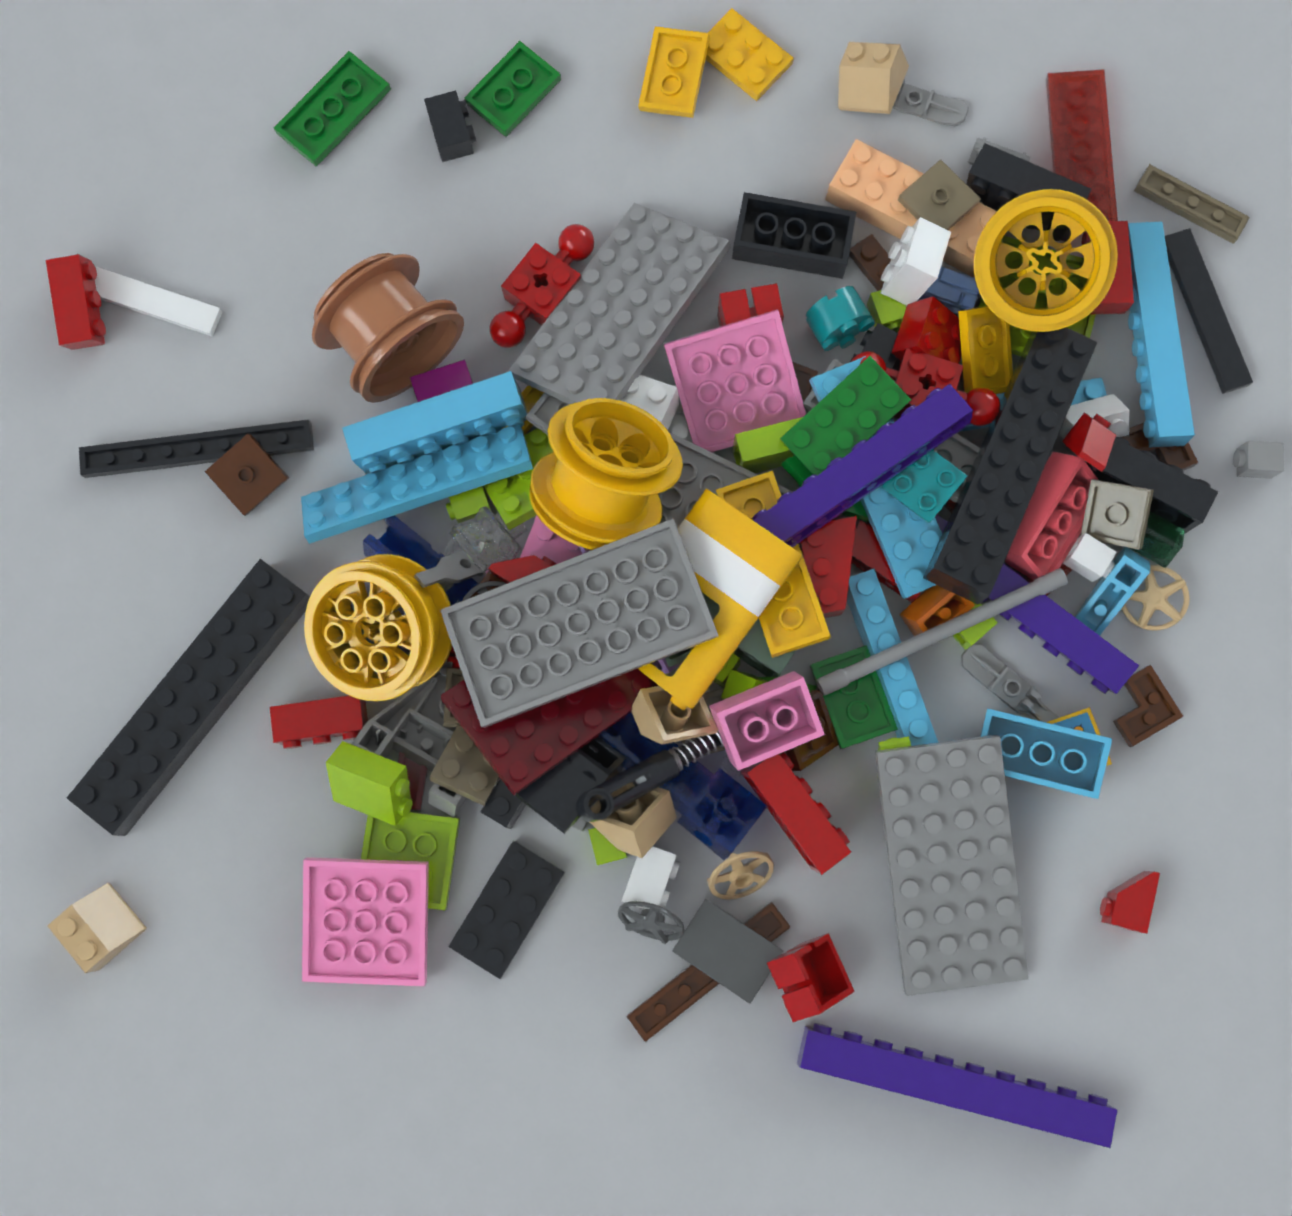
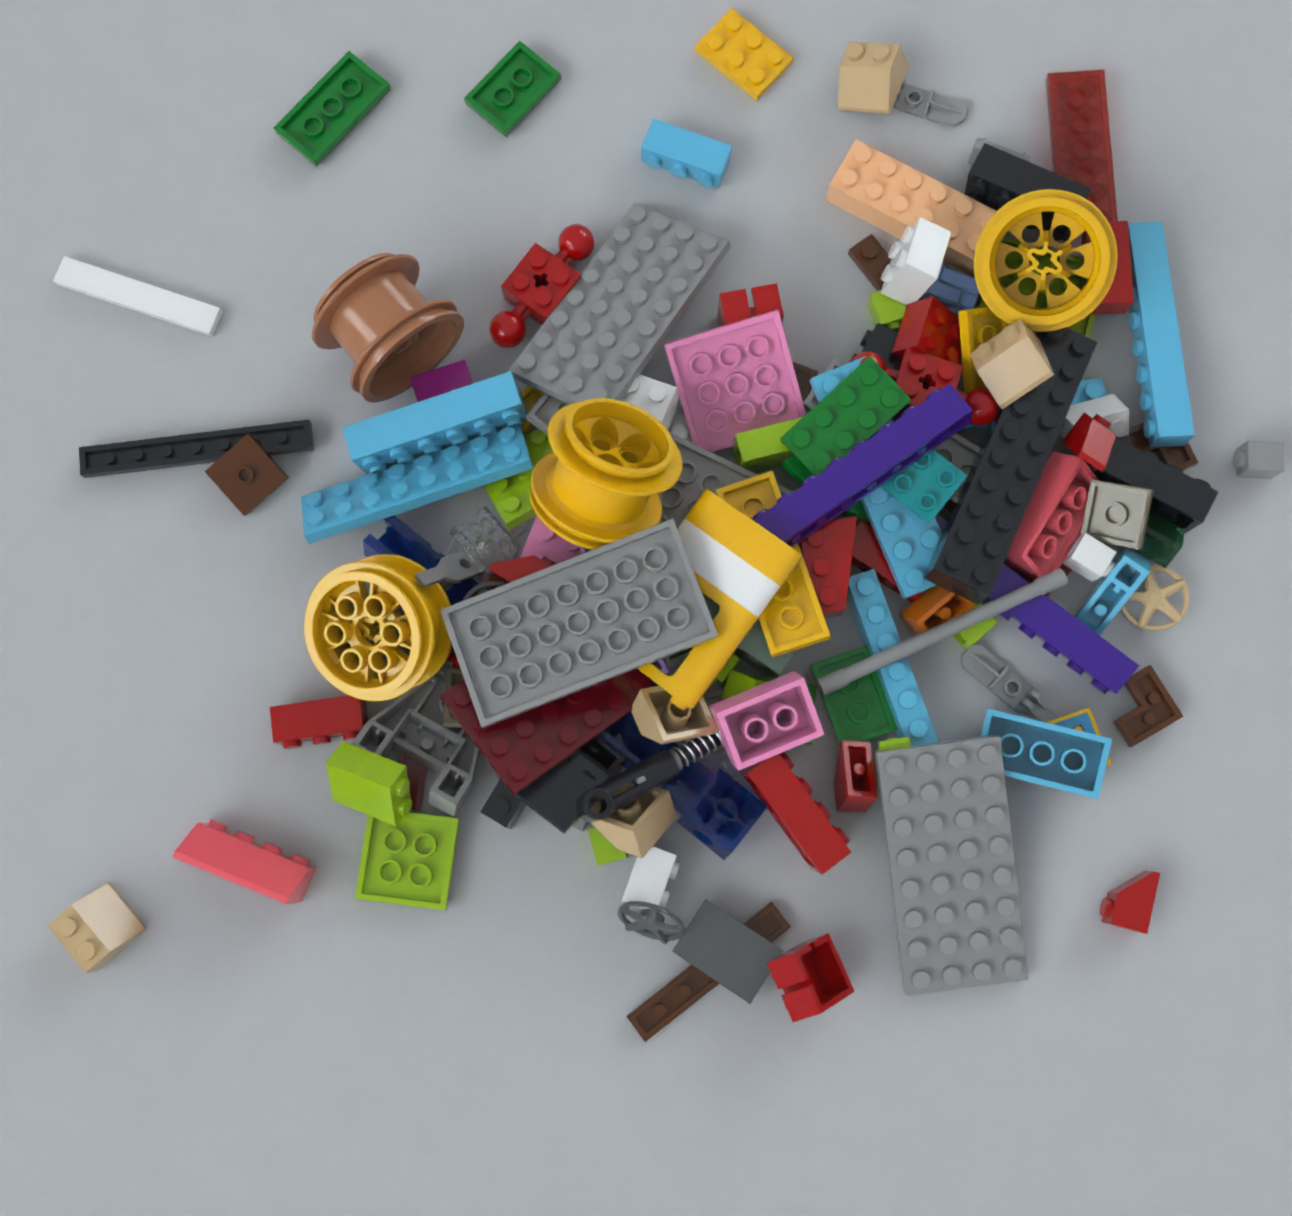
(75, 302): red brick -> none
(190, 700): black brick -> none
(246, 862): none -> coral slope
(365, 921): bright pink plate -> none
(449, 126): black brick -> none
(465, 769): dark tan plate -> none
(467, 504): lime brick -> none
(506, 909): black plate -> none
(674, 72): yellow plate -> none
(686, 153): none -> medium azure brick
(740, 875): tan wheel -> none
(794, 235): black brick -> none
(813, 750): reddish brown plate -> none
(839, 319): teal brick -> none
(854, 777): none -> red slope
(939, 197): dark tan plate -> none
(957, 1086): dark purple brick -> none
(1012, 363): none -> tan slope
(1191, 204): dark tan tile -> none
(1207, 312): black tile -> none

